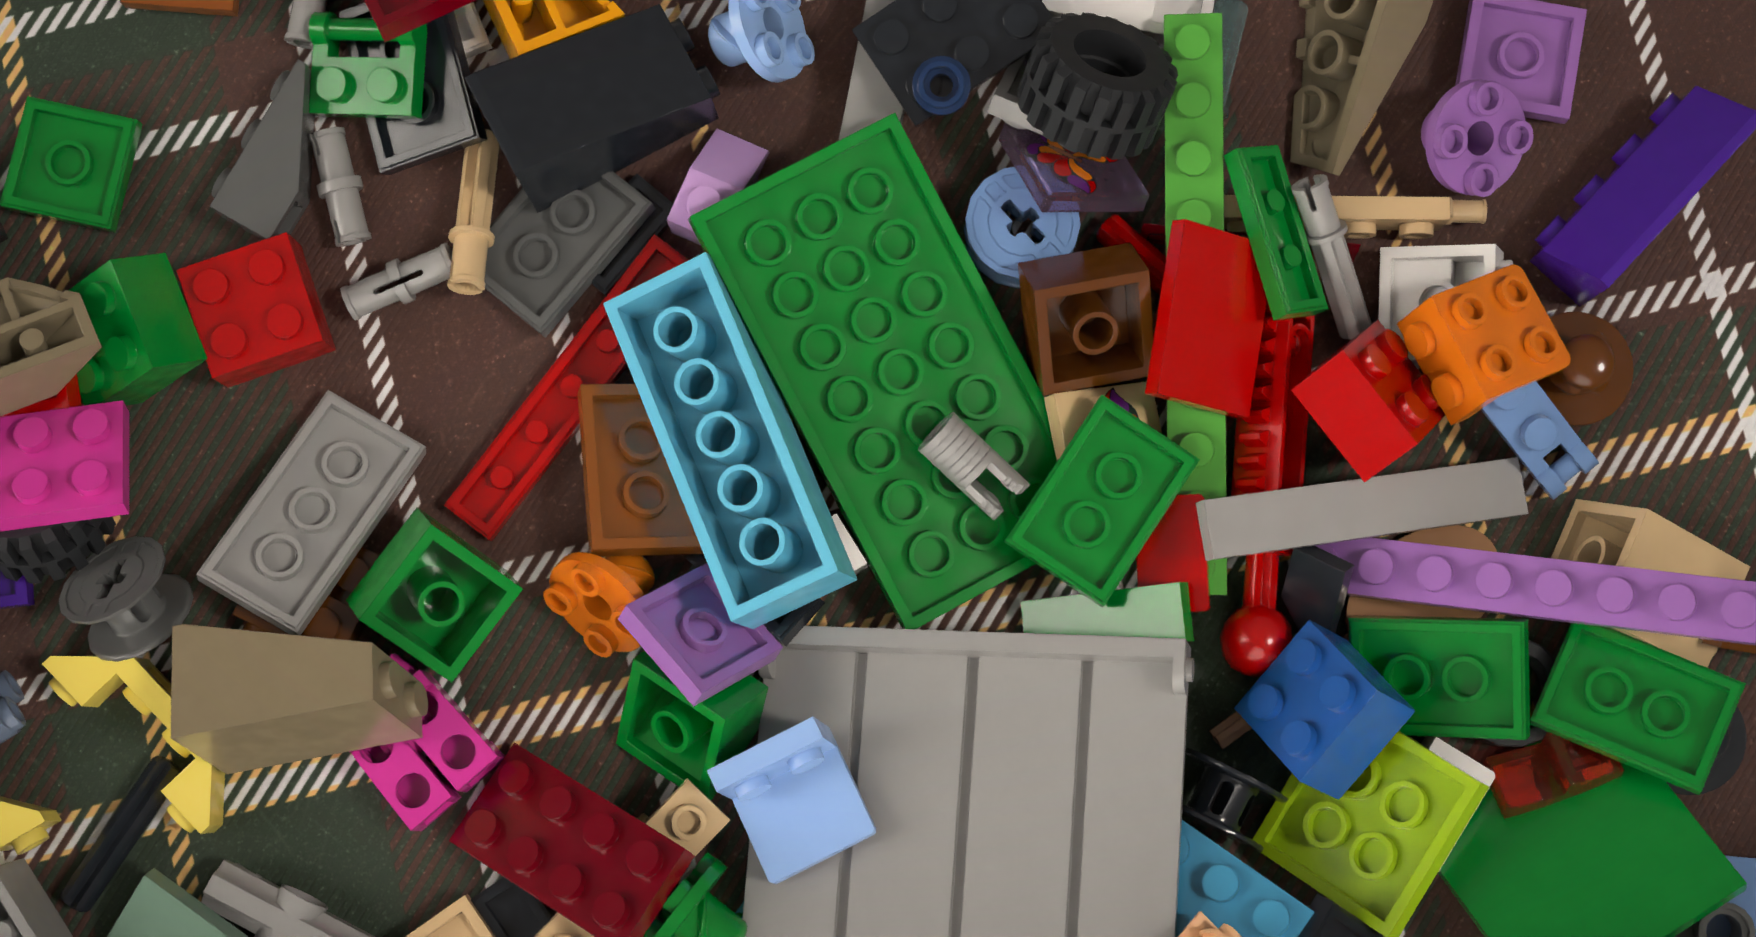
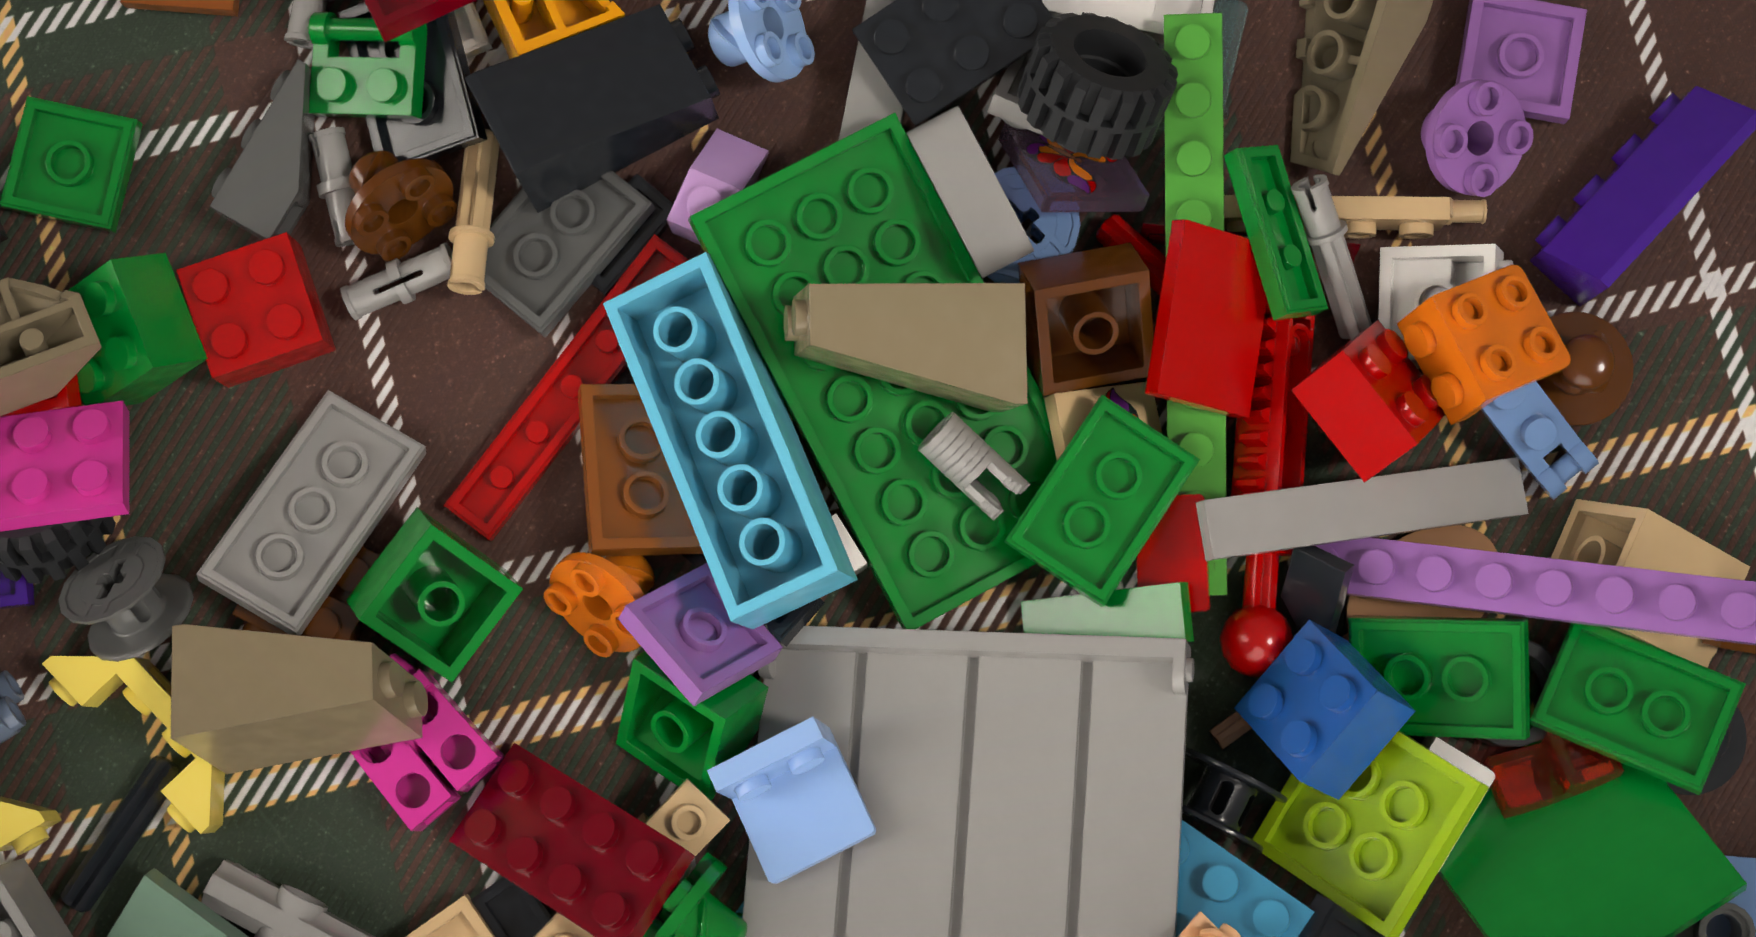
(396, 203): none -> reddish brown plate
(923, 336): none -> dark tan slope
(937, 67): dark blue plate -> none
(970, 192): none -> light grey beam

